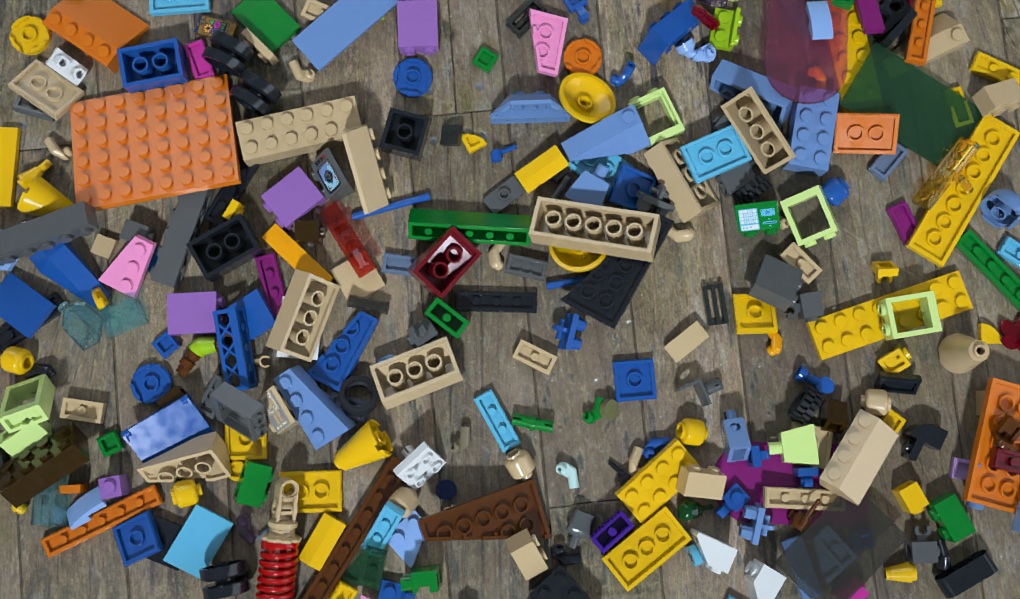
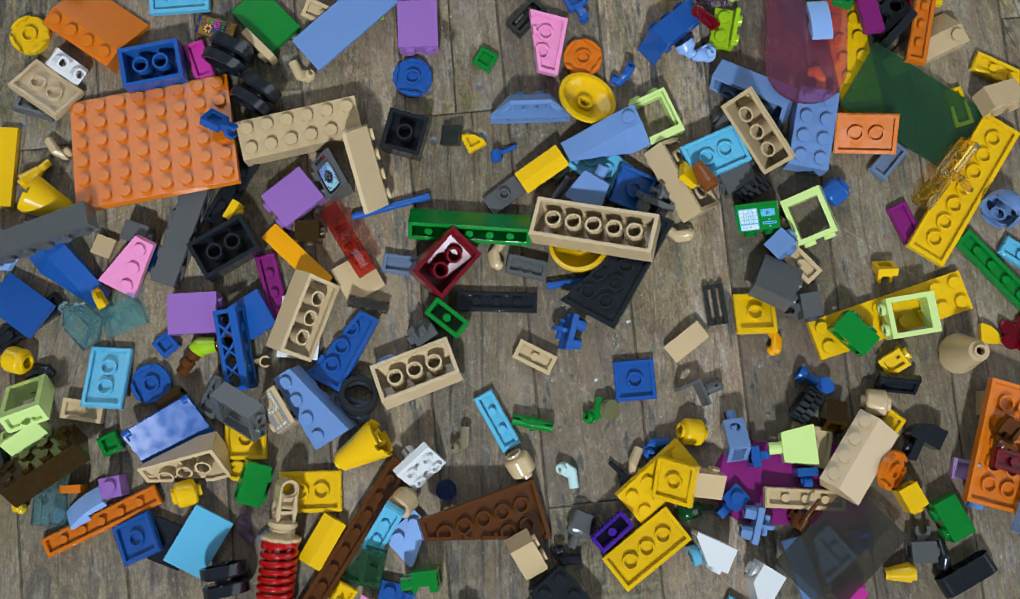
(107, 378): none -> medium azure tile
(217, 121): none -> blue plate
(675, 481): none -> yellow tile
(687, 175): none -> yellow tile
(705, 177): none -> dark orange cone
(782, 243): none -> medium blue brick
(854, 333): none -> green brick
(891, 470): none -> orange tile

